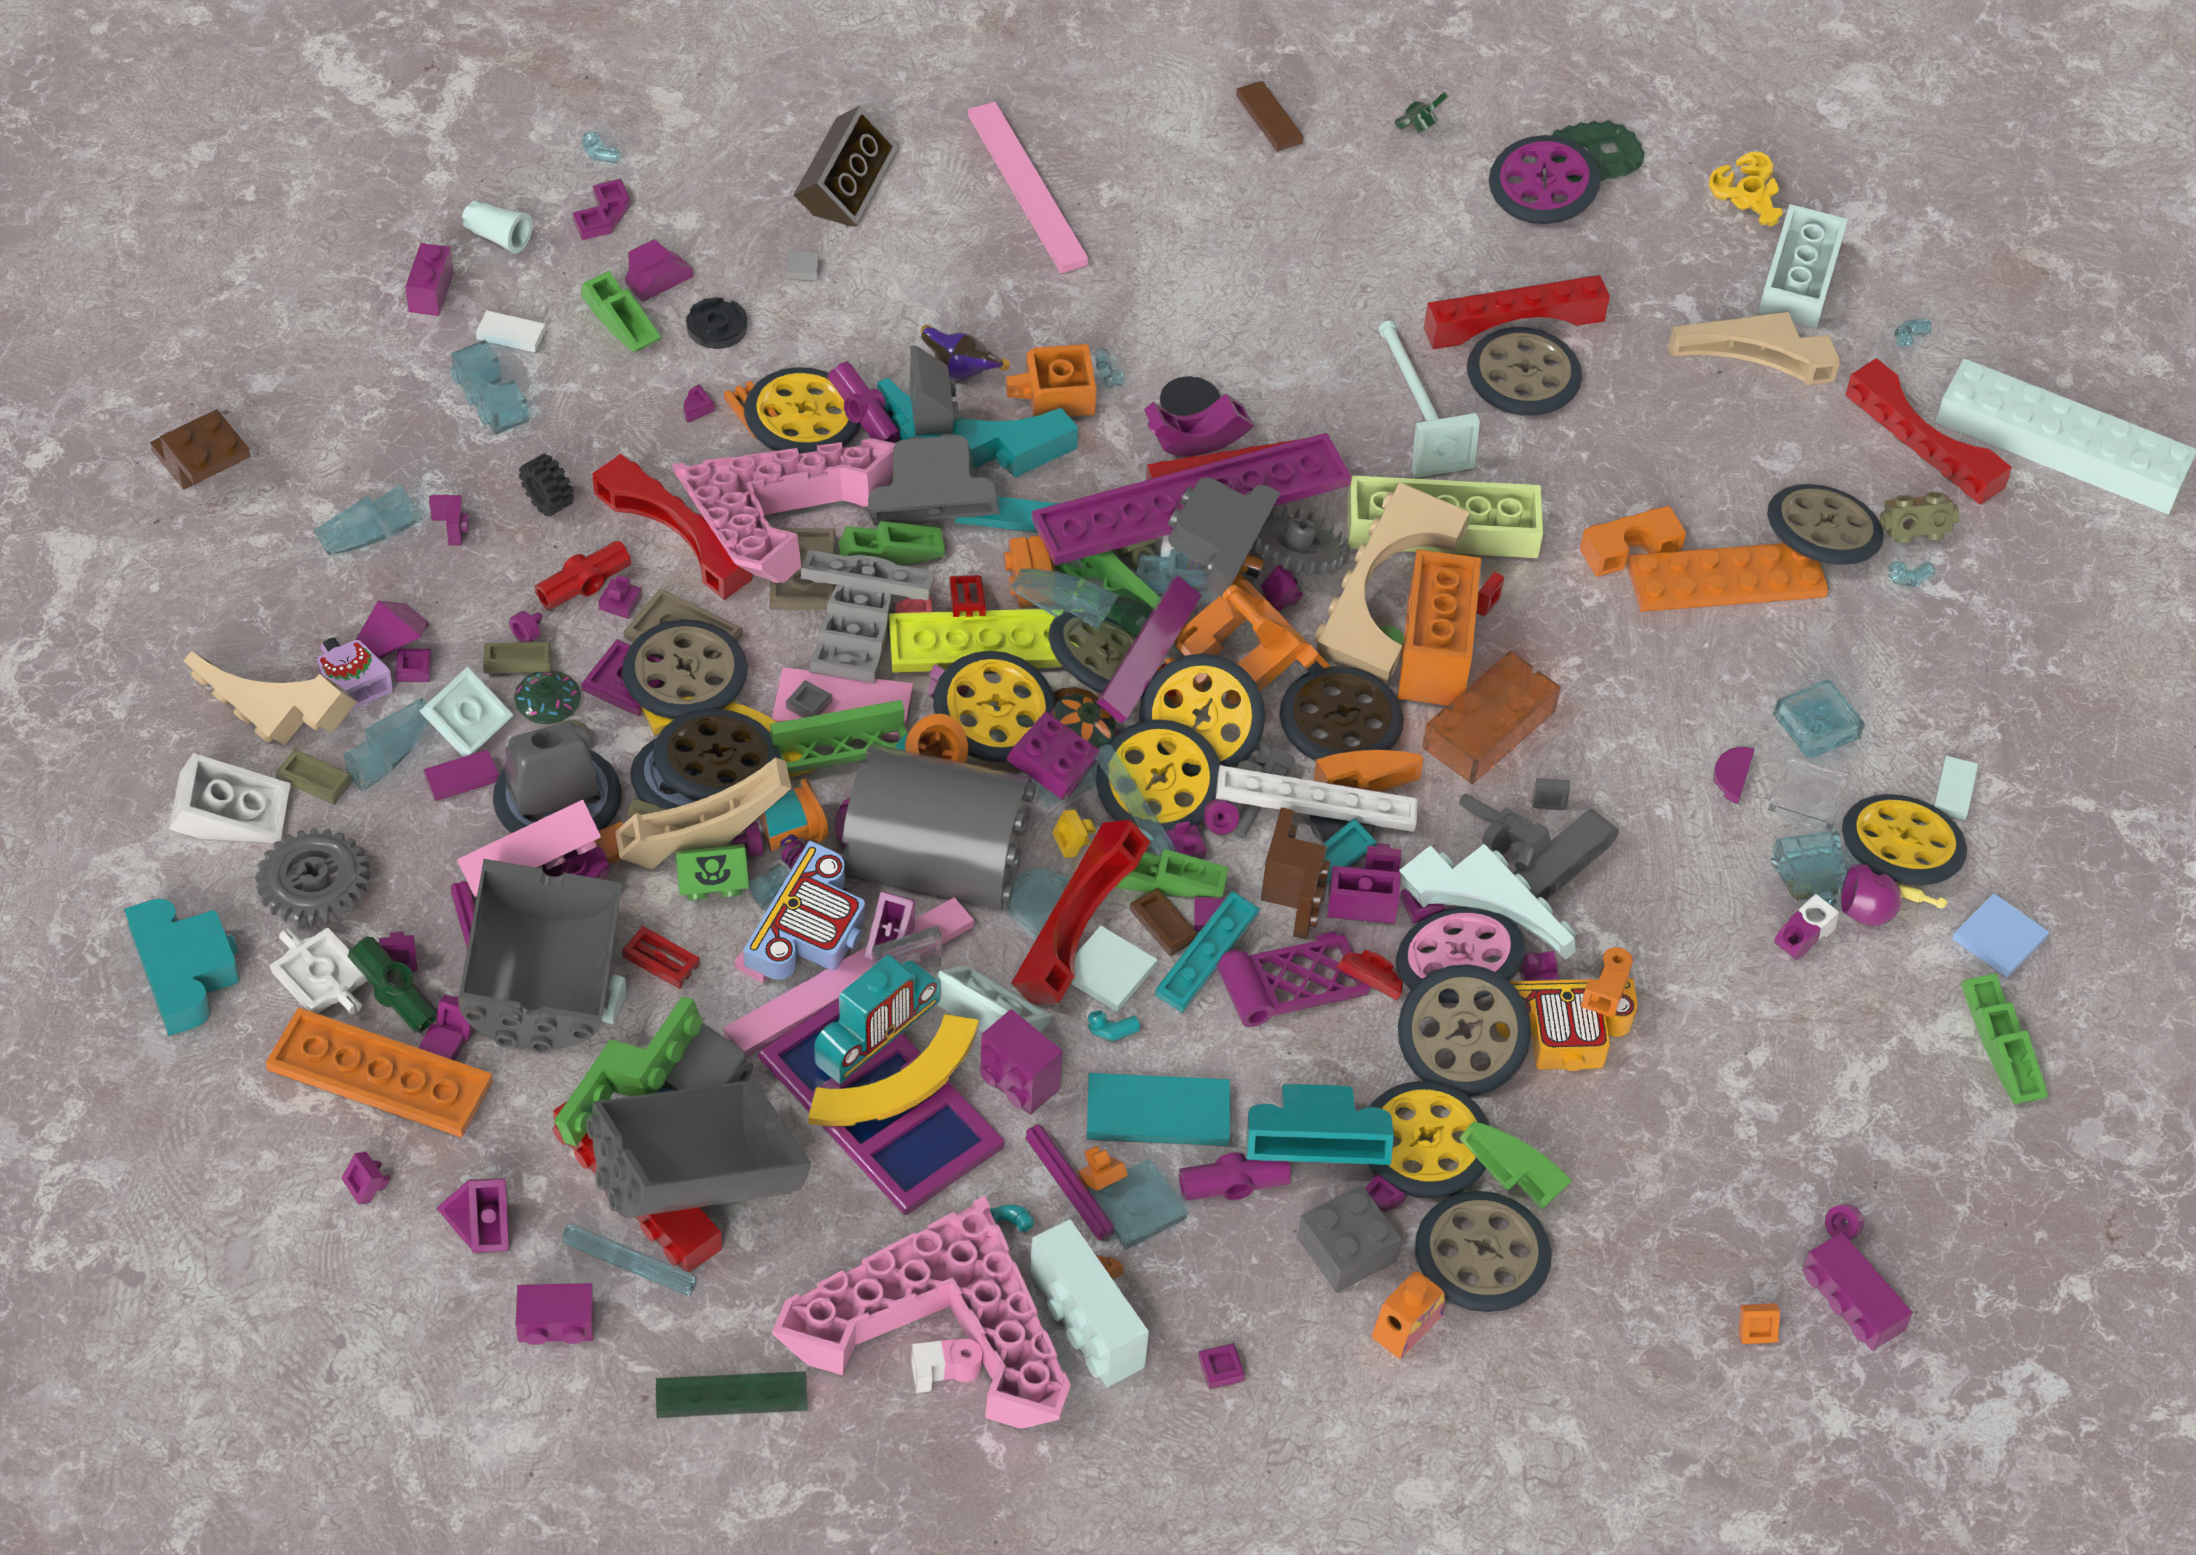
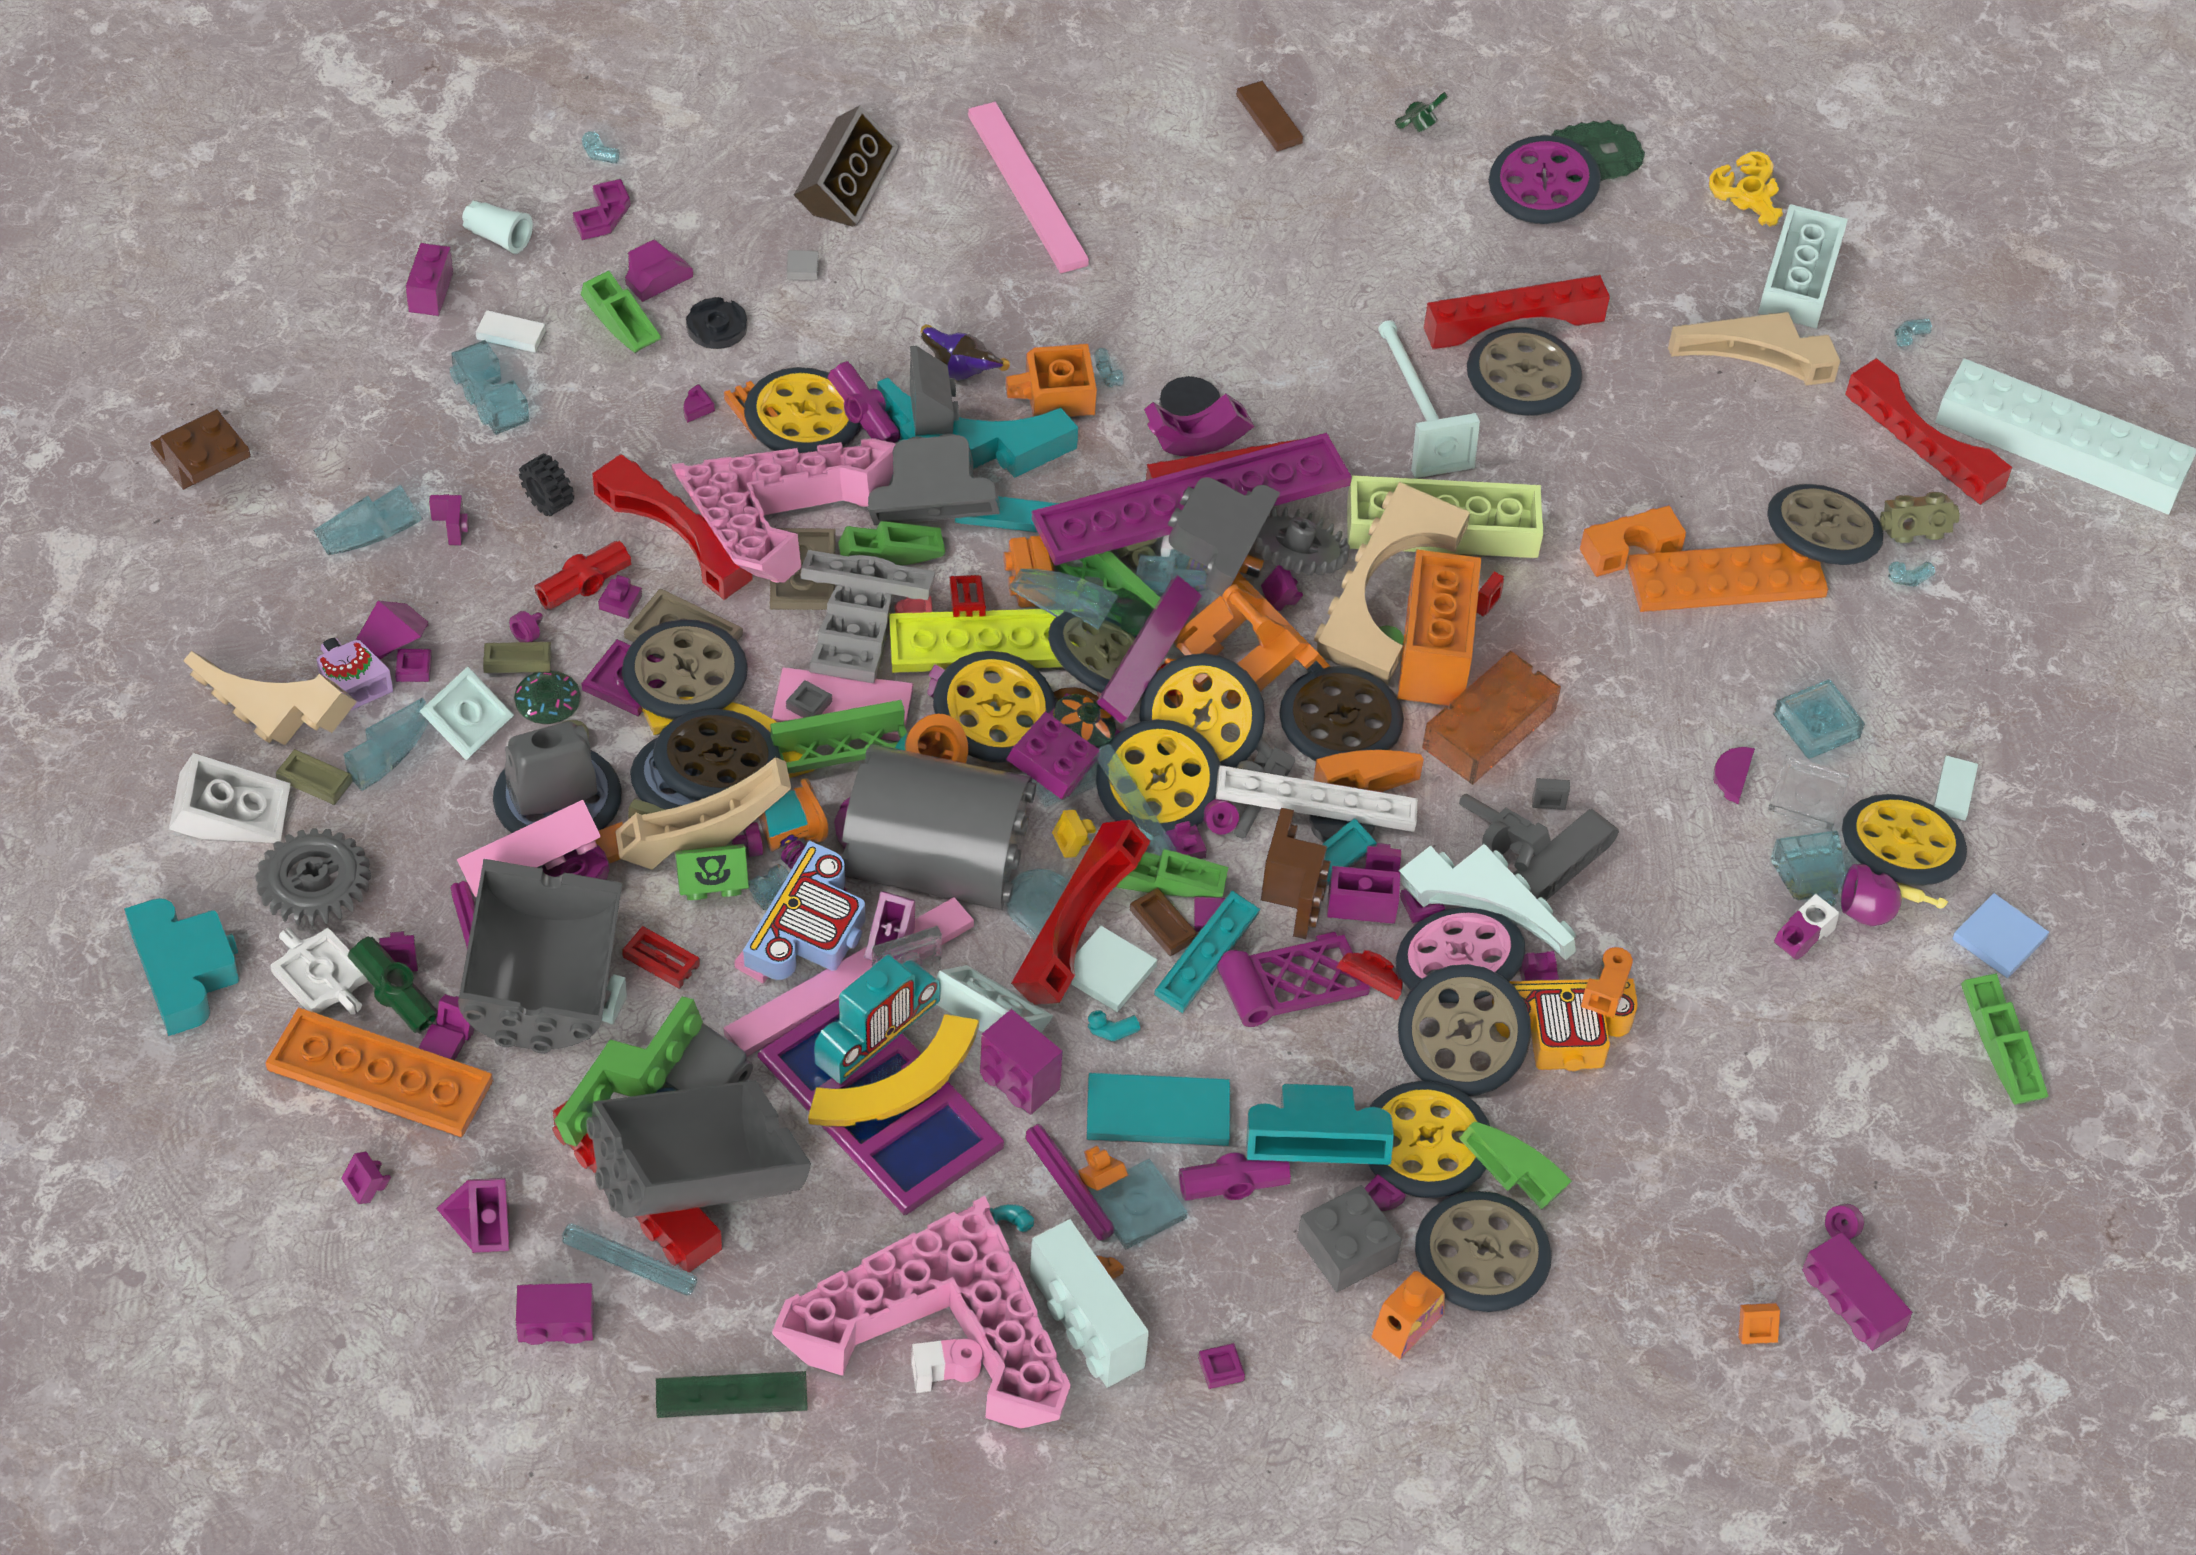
(461, 775): magenta tile -> none

